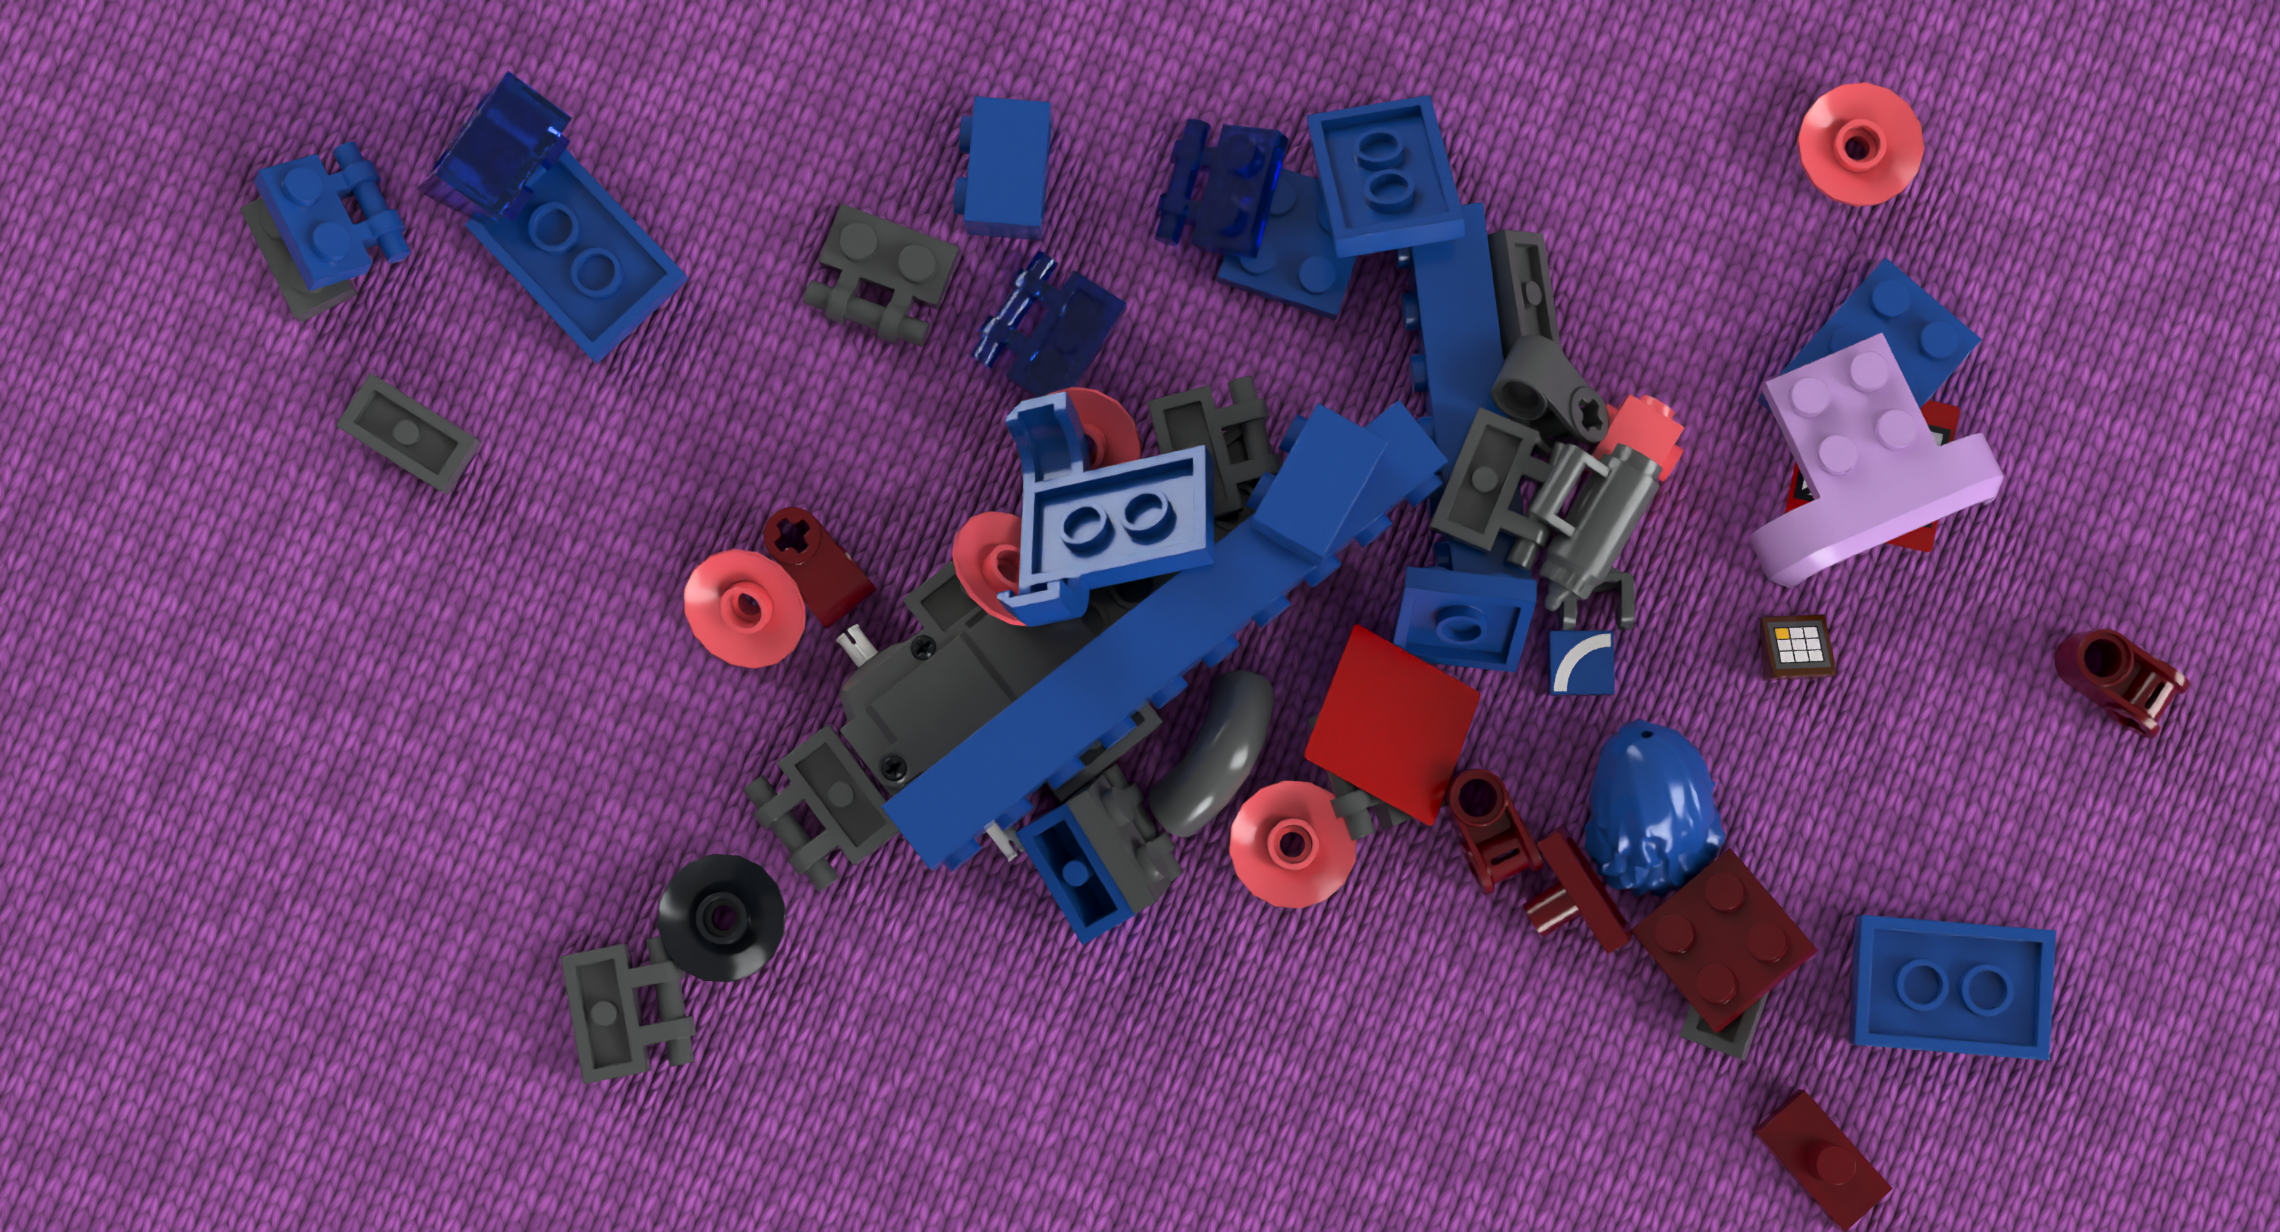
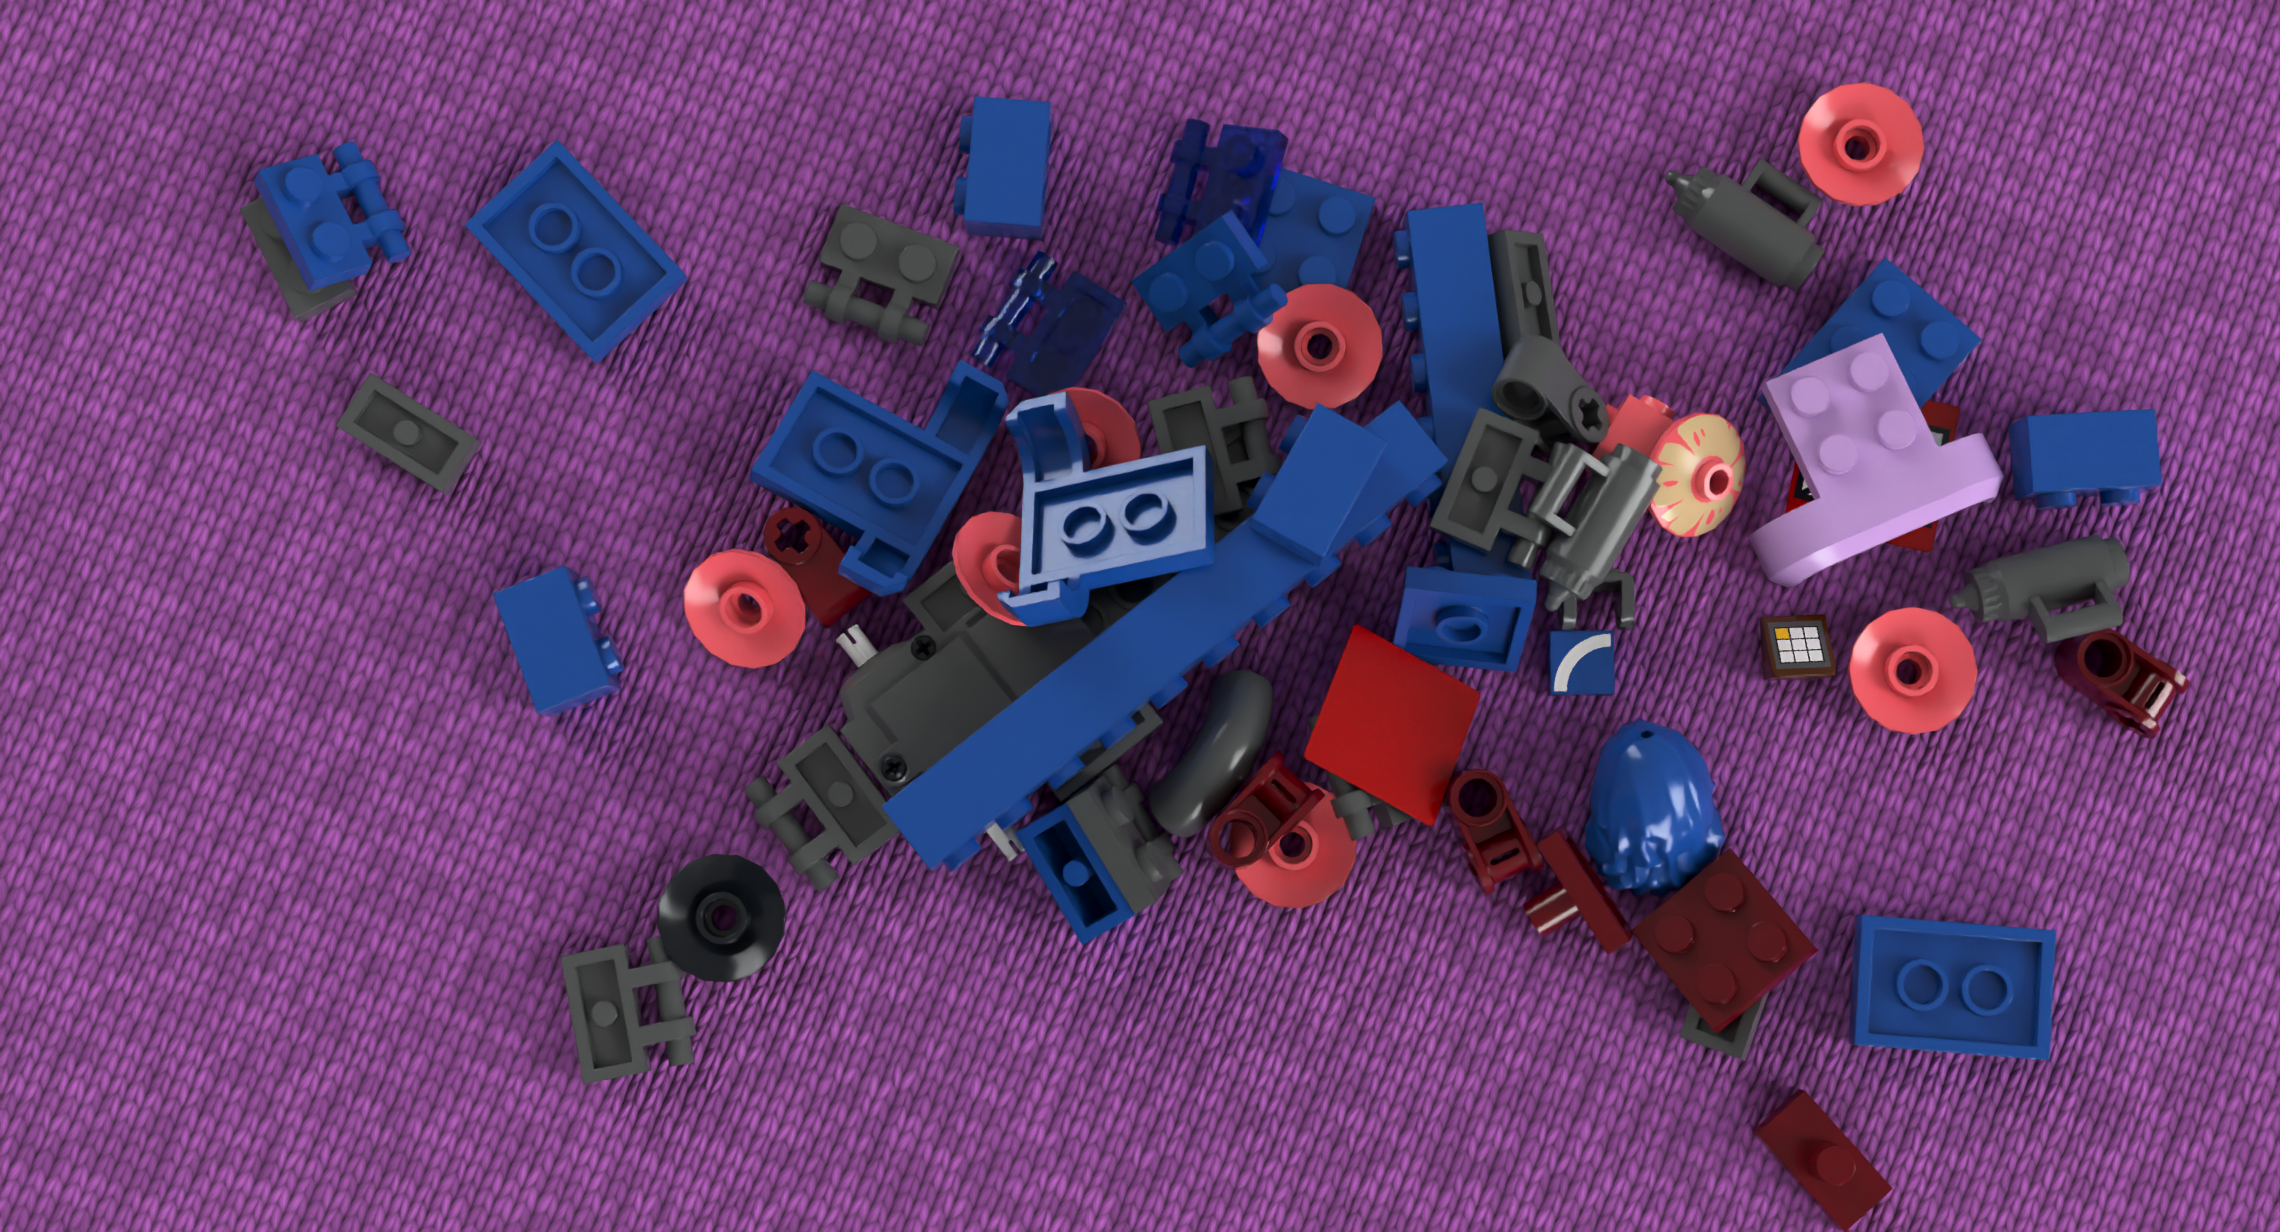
(498, 152): clear blue slope -> none
(559, 640): none -> blue brick
(879, 471): none -> blue piece
(1198, 273): none -> blue plate
(1264, 811): none -> dark red piece
(1354, 351): none -> coral dish
(1385, 177): blue plate -> none
(1699, 476): none -> tan dish
(1748, 225): none -> dark grey piece
(1942, 664): none -> coral dish
(2047, 581): none -> dark grey piece
(2085, 457): none -> blue brick

